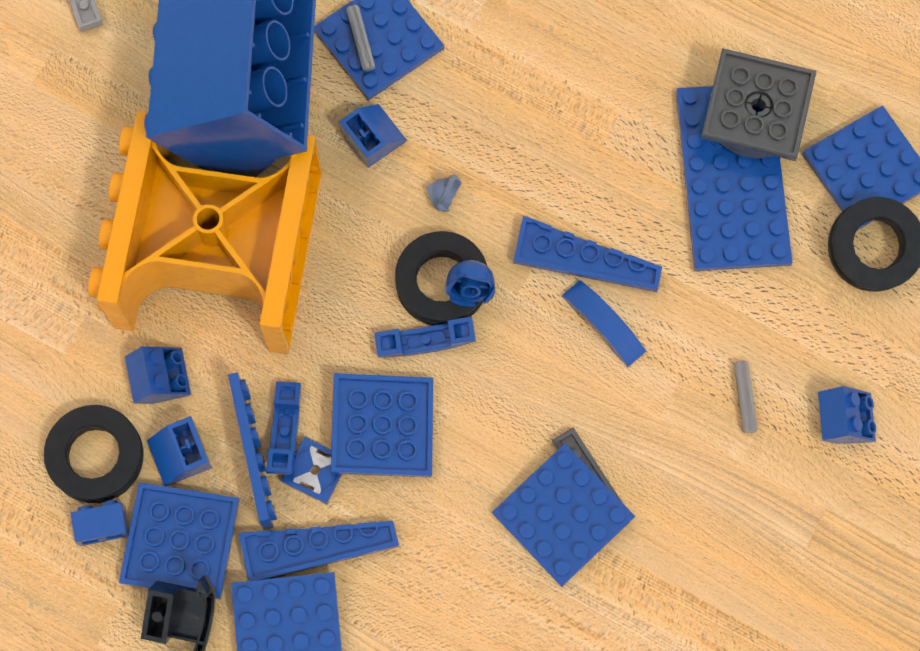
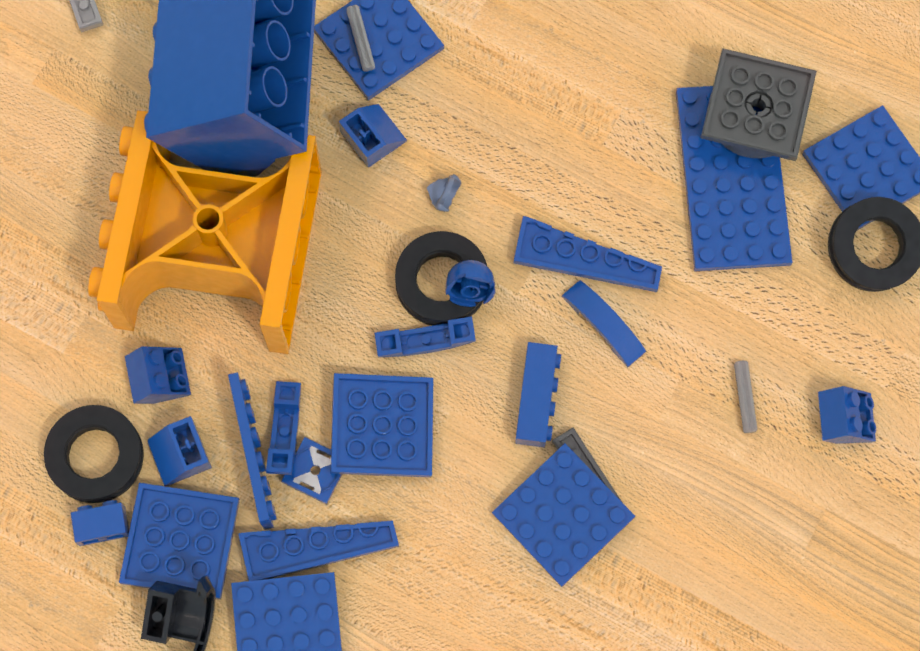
(536, 395): none -> blue brick

